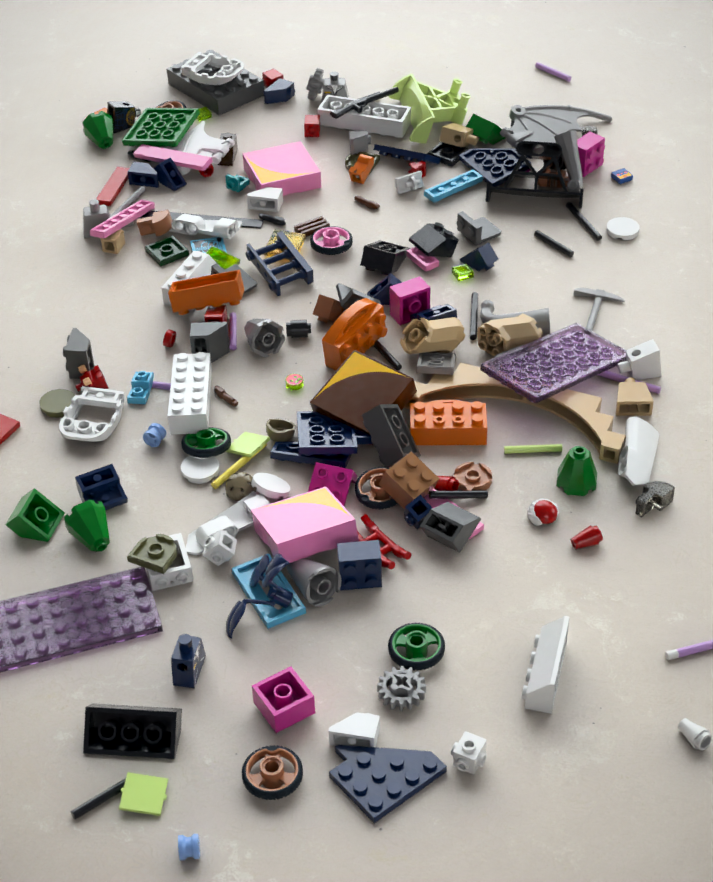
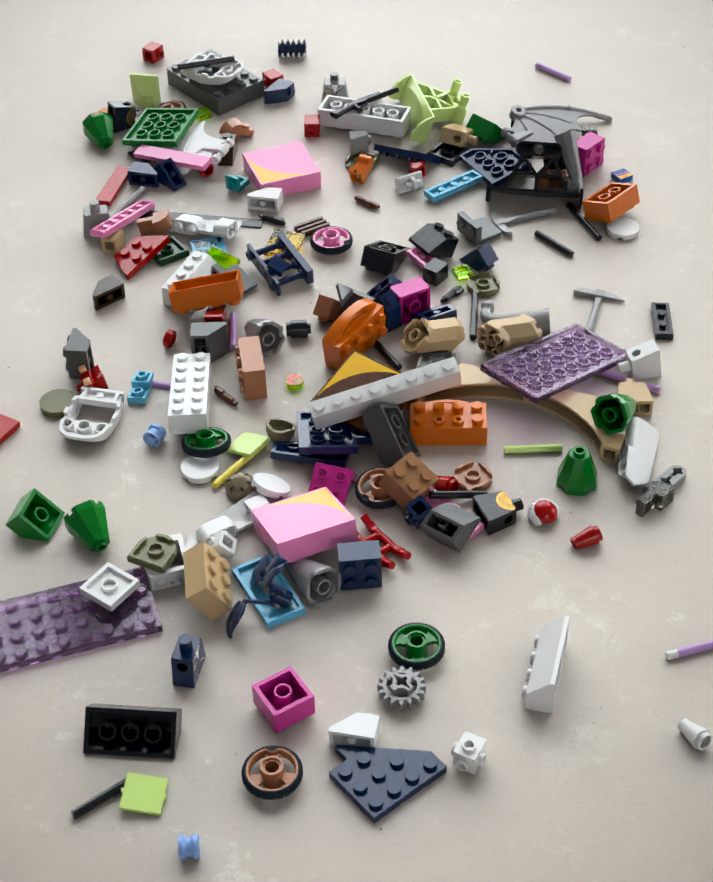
(102, 486): dark blue brick -> none
(107, 292): none -> dark brown slope
(109, 586): none -> white plate
(139, 252): none -> wing
(145, 90): none -> yellowish green slope
(152, 52): none -> red brick
(205, 62): none -> black bar
(207, 581): none -> tan brick
(234, 126): none -> nougat brick
(251, 368): none -> nougat brick
(277, 265): none -> dark blue tile
(290, 48): none -> dark blue piece
(315, 84): light grey gear -> none
(389, 390): none -> white brick
(392, 310): none -> dark blue slope
(435, 272): none -> black brick
(456, 291): none -> black piece
(483, 284): none -> olive tile
(496, 510): none -> black torso
(501, 224): none -> light grey piece
(611, 202): none -> orange brick
(613, 412): none -> green cone
(662, 321): none -> tile
(677, 480): none -> light grey beam

